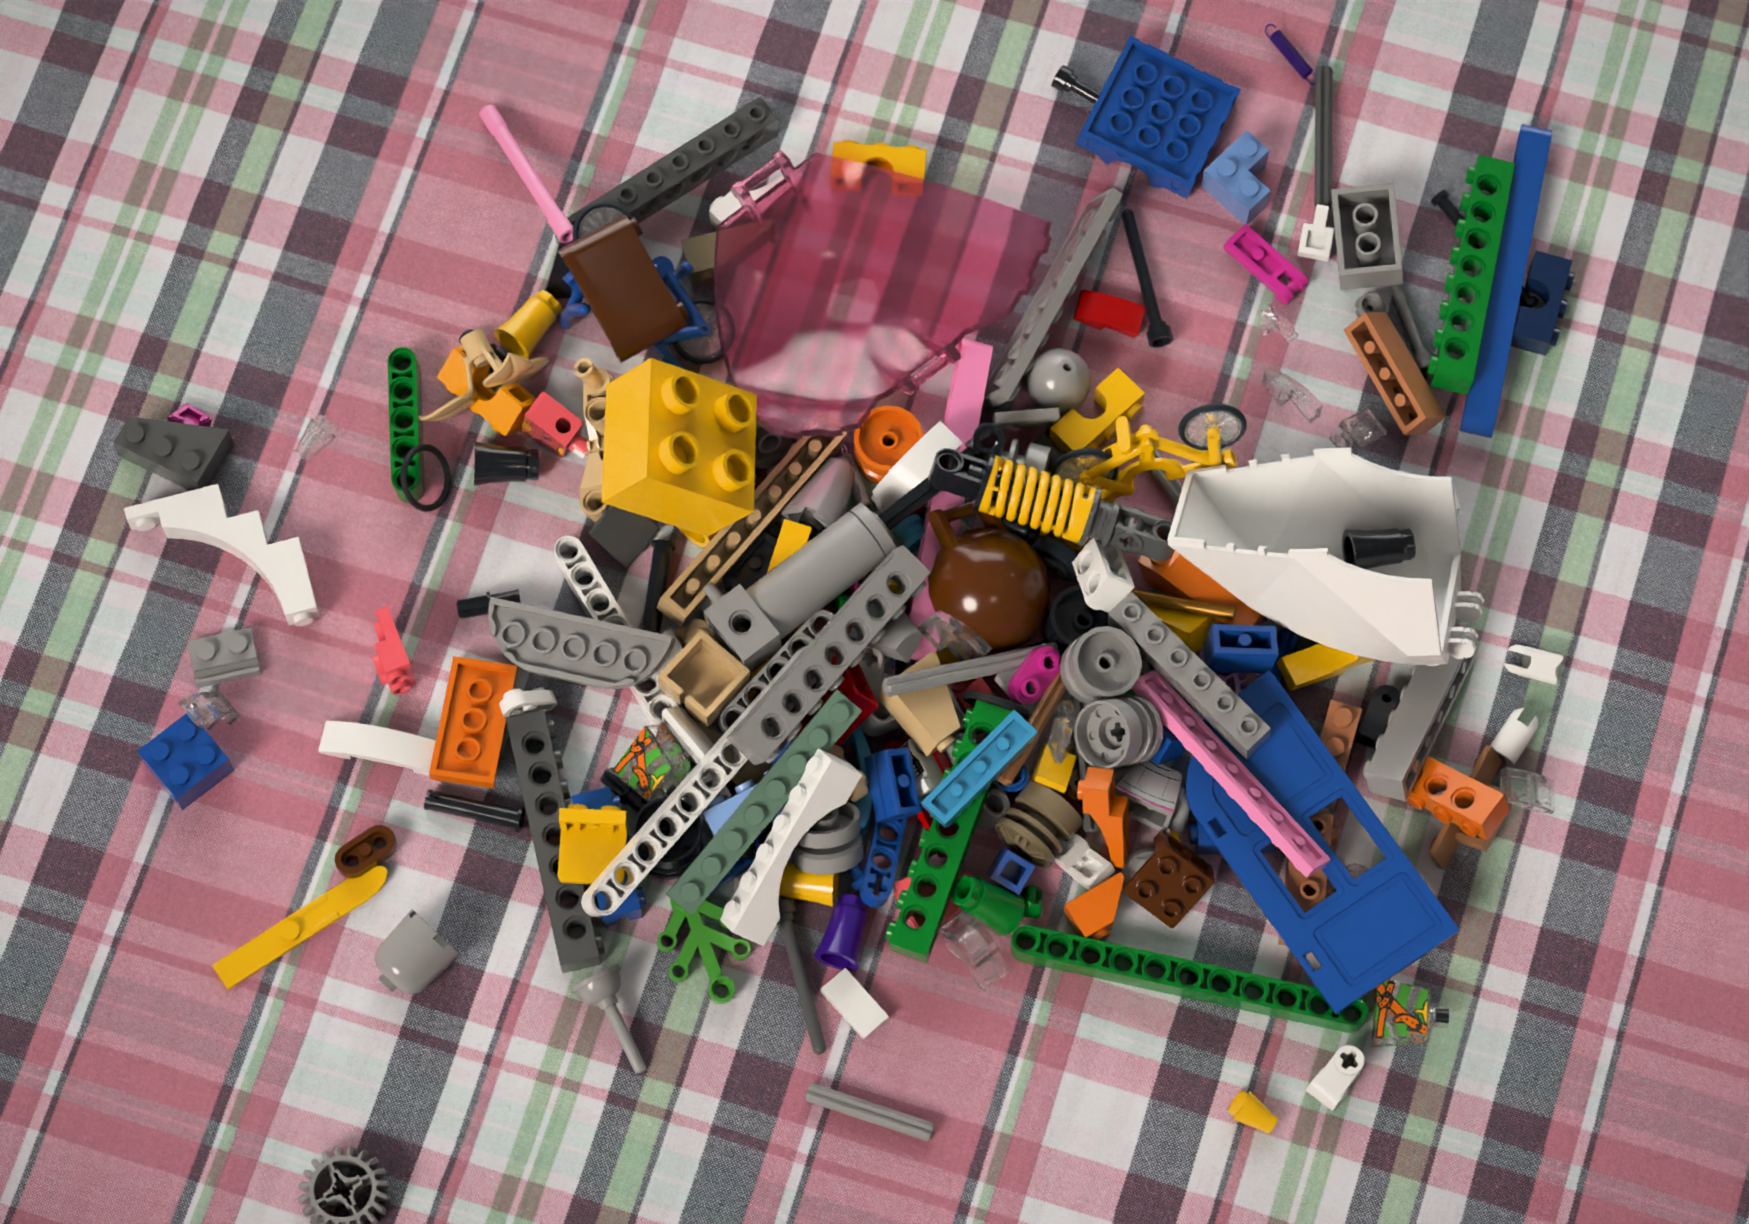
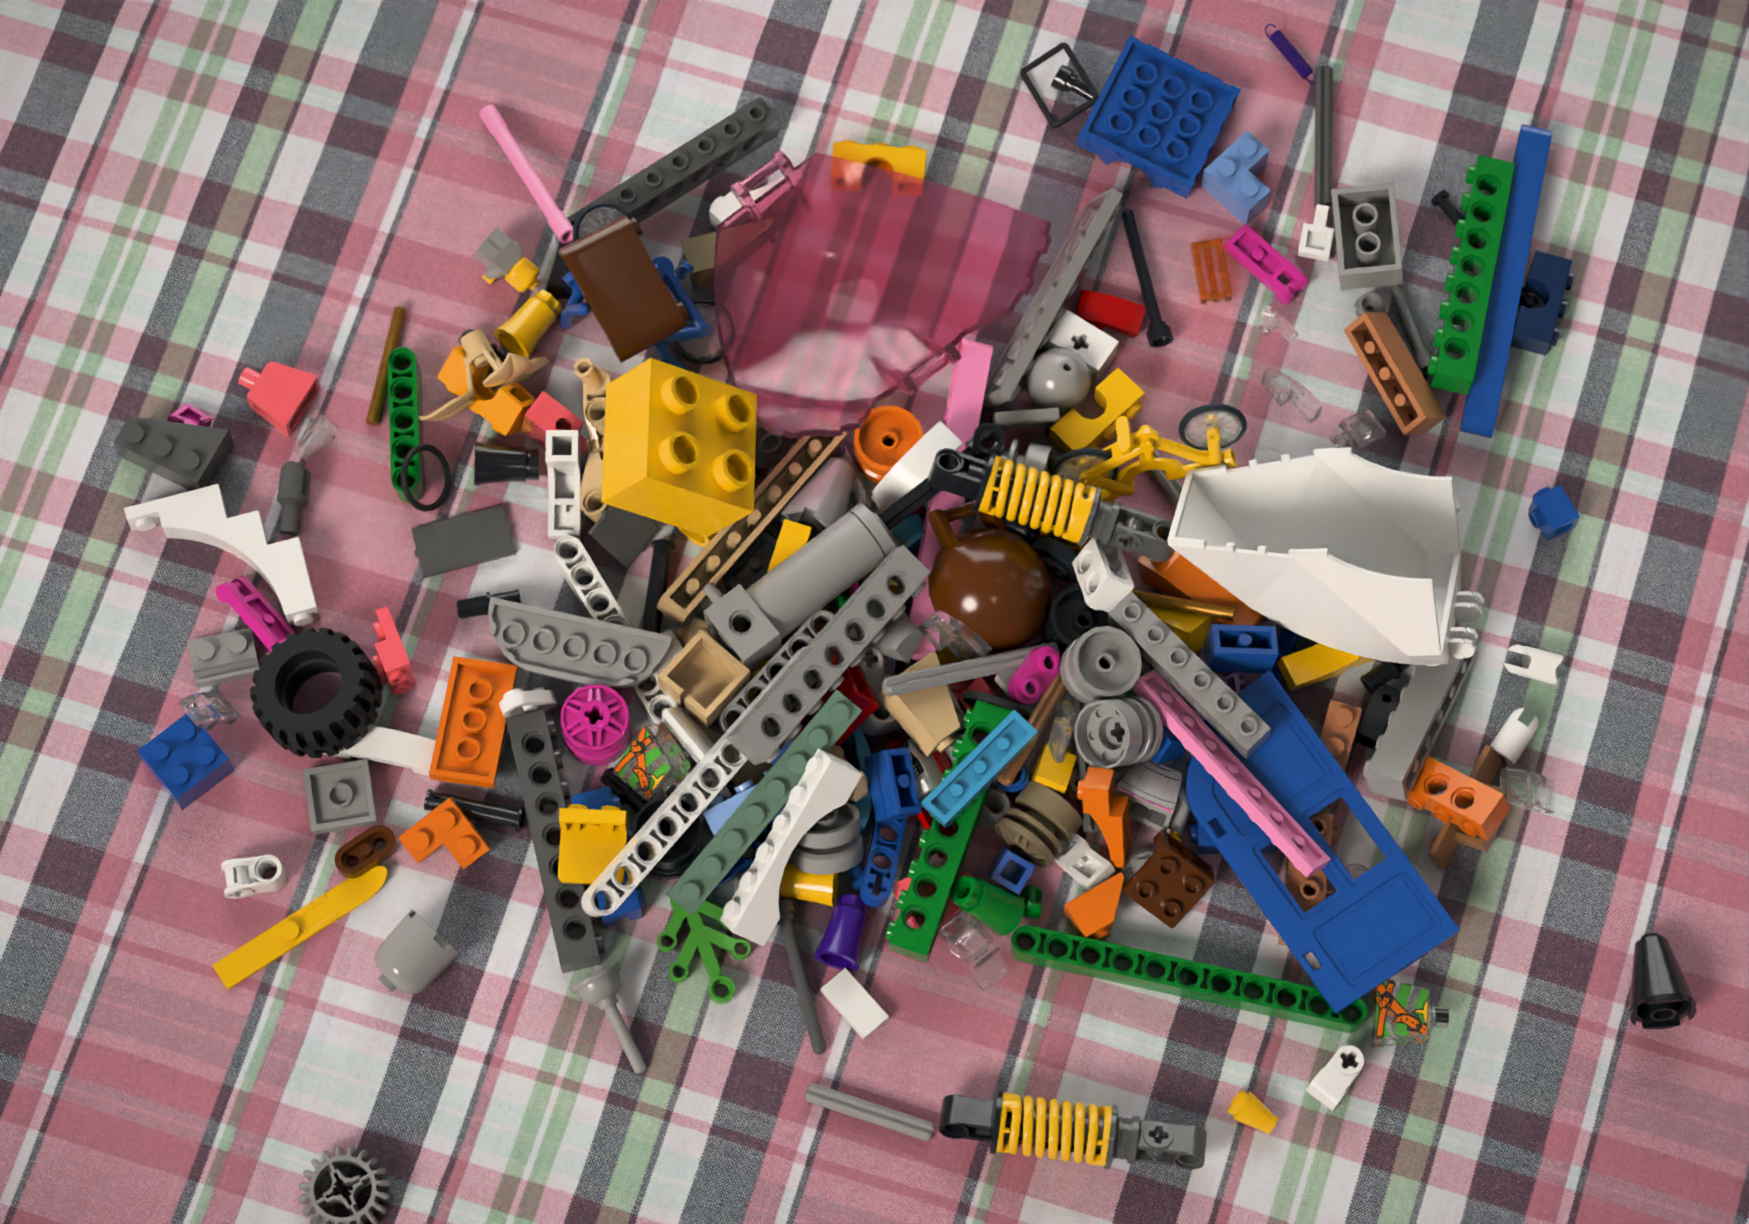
(246, 878): none -> white piece
(254, 610): none -> dark pink plate
(280, 394): none -> coral torso
(290, 667): none -> black tyre
(293, 496): none -> dark grey arm
(340, 796): none -> light grey plate
(382, 377): none -> pearl gold bar
(449, 827): none -> orange plate
(463, 541): none -> dark grey piece
(505, 259): none -> light grey piece
(564, 483): none -> white arch
(606, 739): none -> dark pink wheel
(1070, 1130): none -> piece
(1075, 332): none -> white brick
(1086, 80): none -> black piece
(1214, 295): none -> clear orange tile
(1377, 547): black plant -> none
(1382, 674): none -> black axle
(1552, 512): none -> blue brick
(1658, 986): none -> black cone

